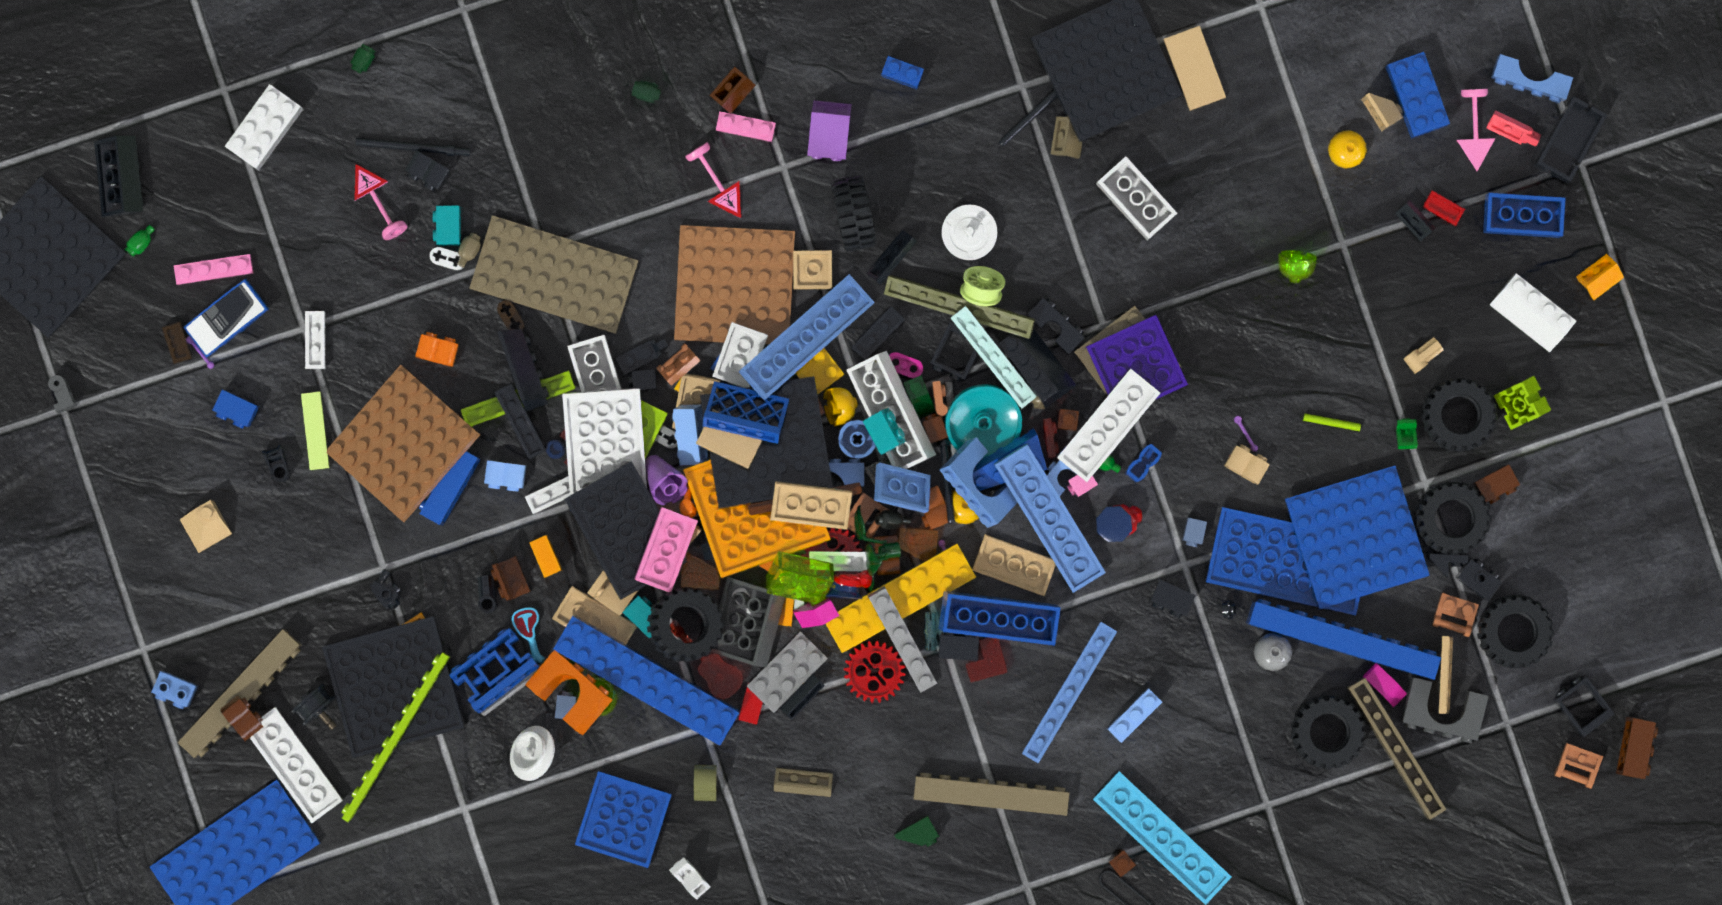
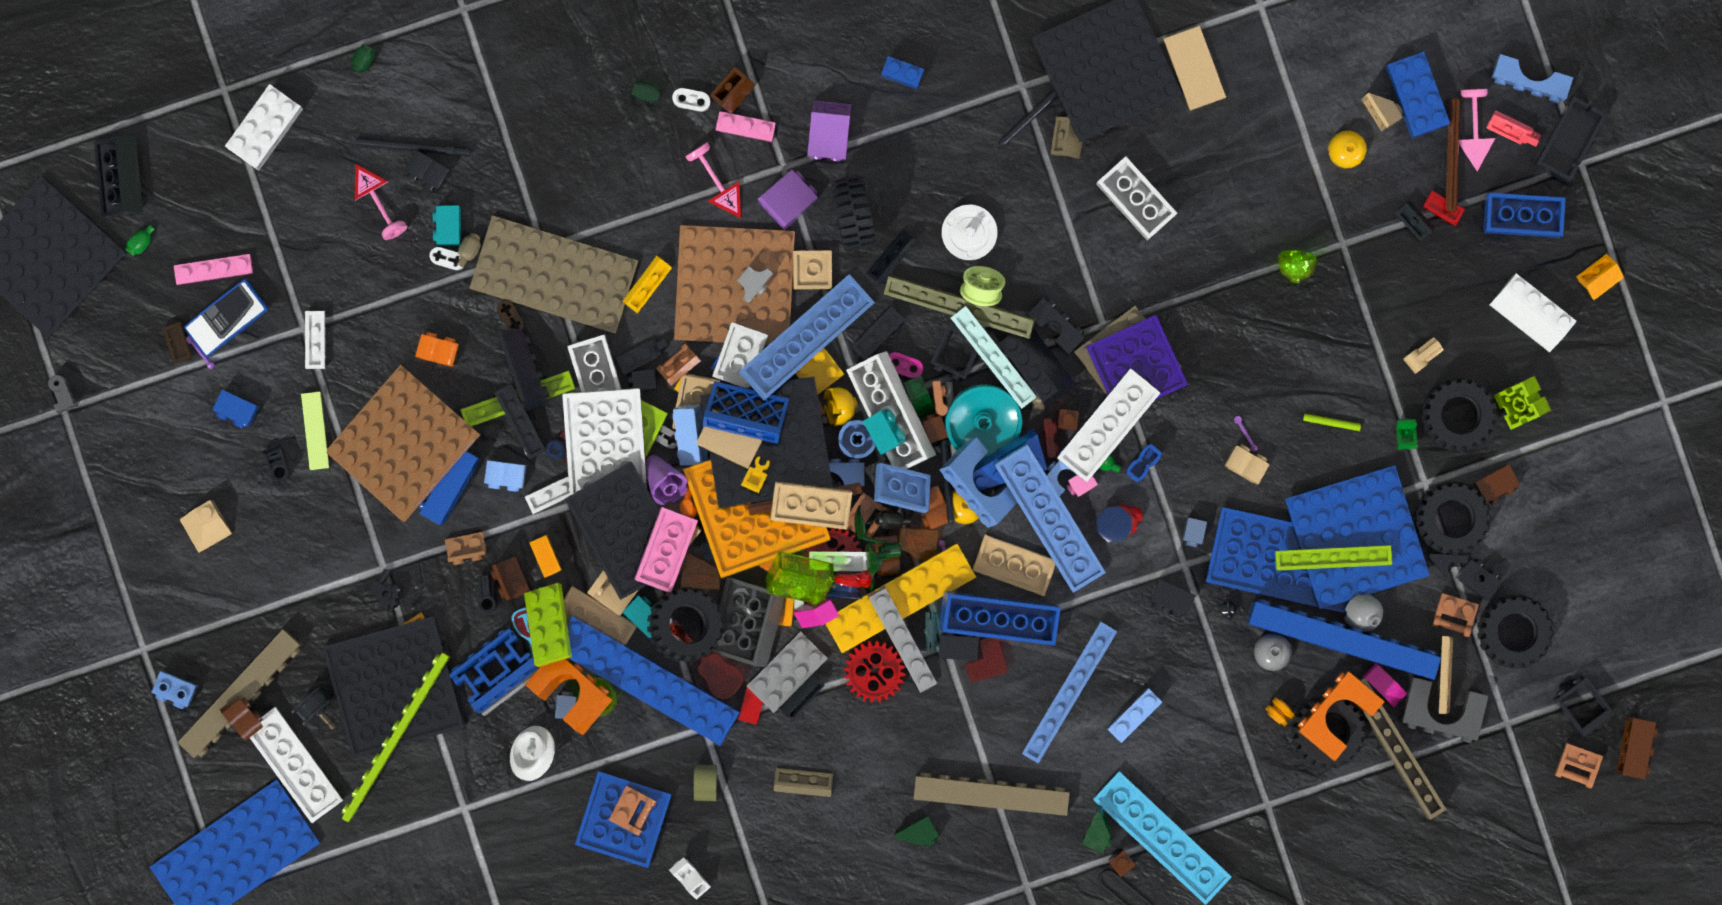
(466, 547): none -> medium nougat bracket
(548, 625): none -> lime plate
(626, 807): none -> nougat plate
(647, 284): none -> yellow plate
(691, 99): none -> white plate
(754, 283): none -> light grey brick
(755, 477): none -> yellow plate
(788, 199): none -> medium lavender slope
(1098, 832): none -> dark green slope
(1280, 712): none -> light orange wheel
(1315, 727): none -> orange arch
(1333, 558): none -> lime plate
(1364, 612): none -> light grey cylinder
(1452, 155): none -> reddish brown axle

